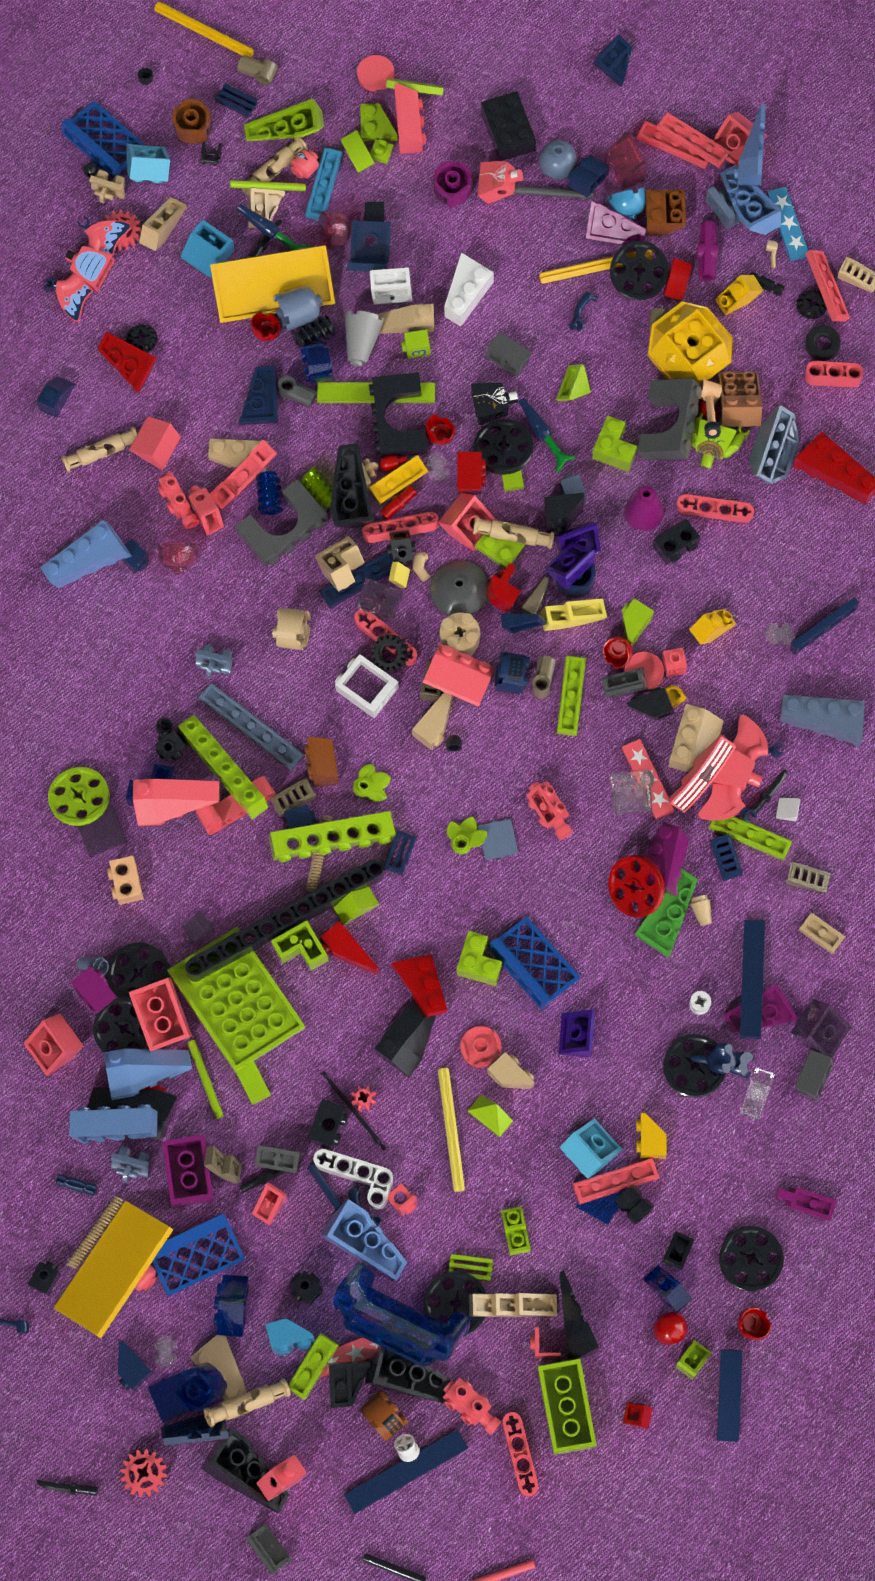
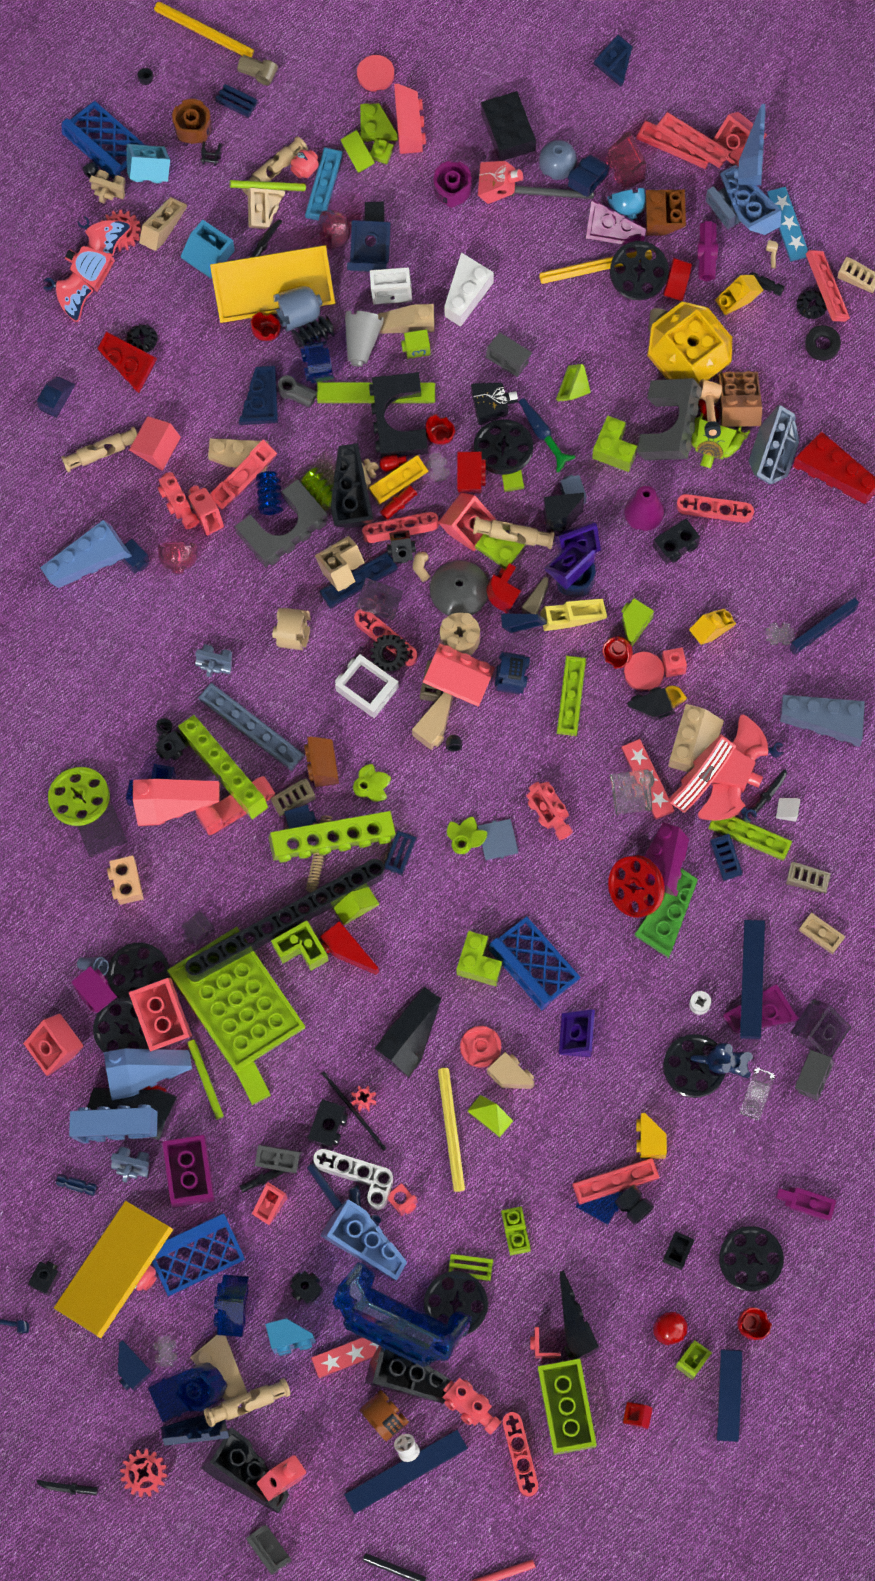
(100, 1223): tan piece -> none
(224, 1166): dark tan slope -> none
(268, 228): dark blue piece -> none
(288, 123): lime wedge -> none
(313, 1366): lime tile -> none
(345, 1381): black wing -> none
(399, 574): light yellow tile -> none
(417, 86): lime tile -> none
(423, 982): red wing -> none
(513, 1305): tan slope -> none
(543, 675): dark tan piece -> none
(577, 323): dark blue piece -> none
(590, 1148): medium azure slope -> none
(625, 683): dark grey hinge -> none
(667, 1288): clear blue slope -> none
(702, 909): tan cone -> none
(842, 369): coral beam -> none

